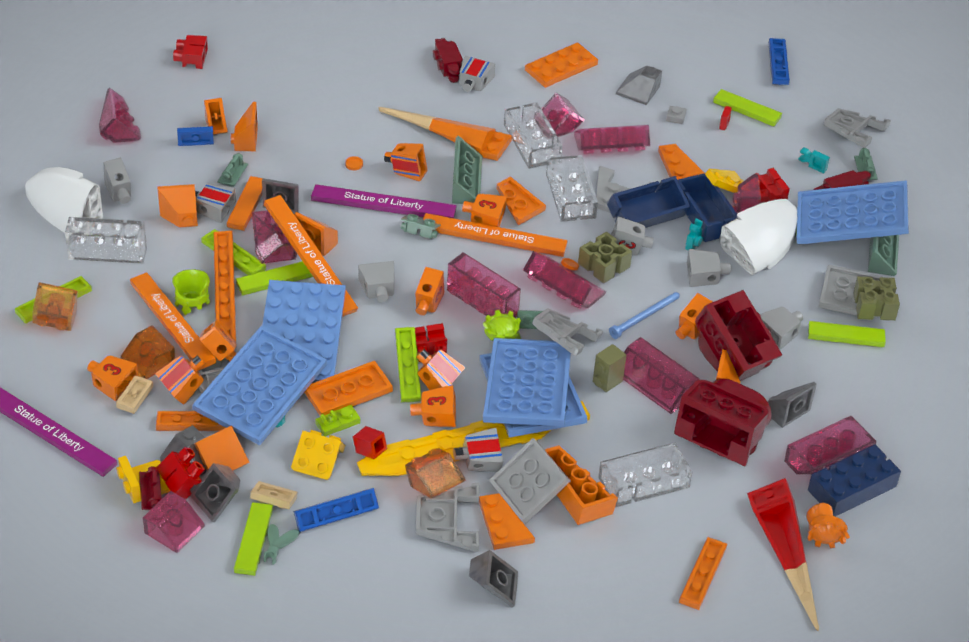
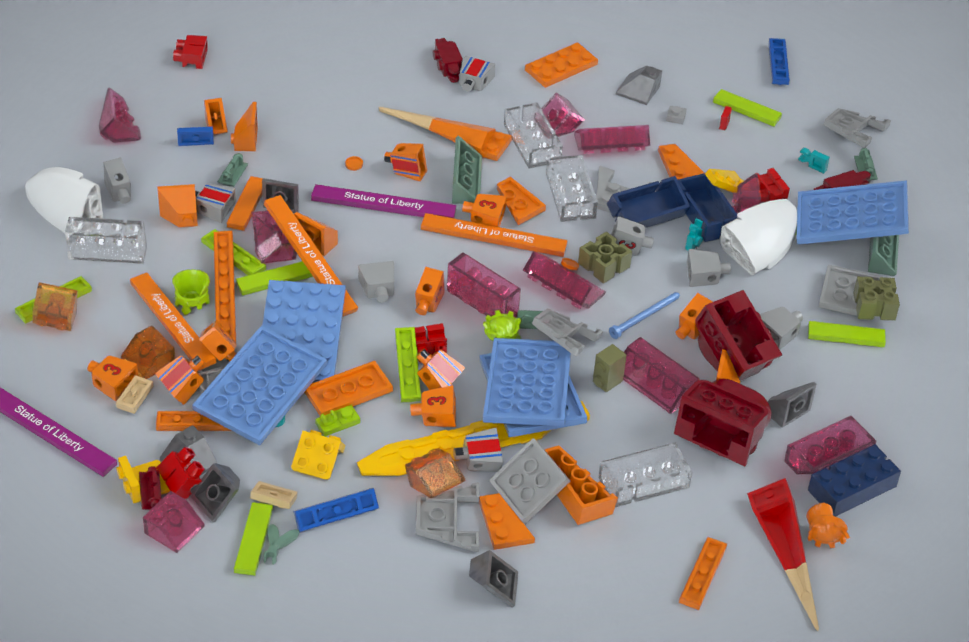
(222, 449): orange tile -> none
(369, 442): red brick -> none
(413, 223): sand green hinge -> none

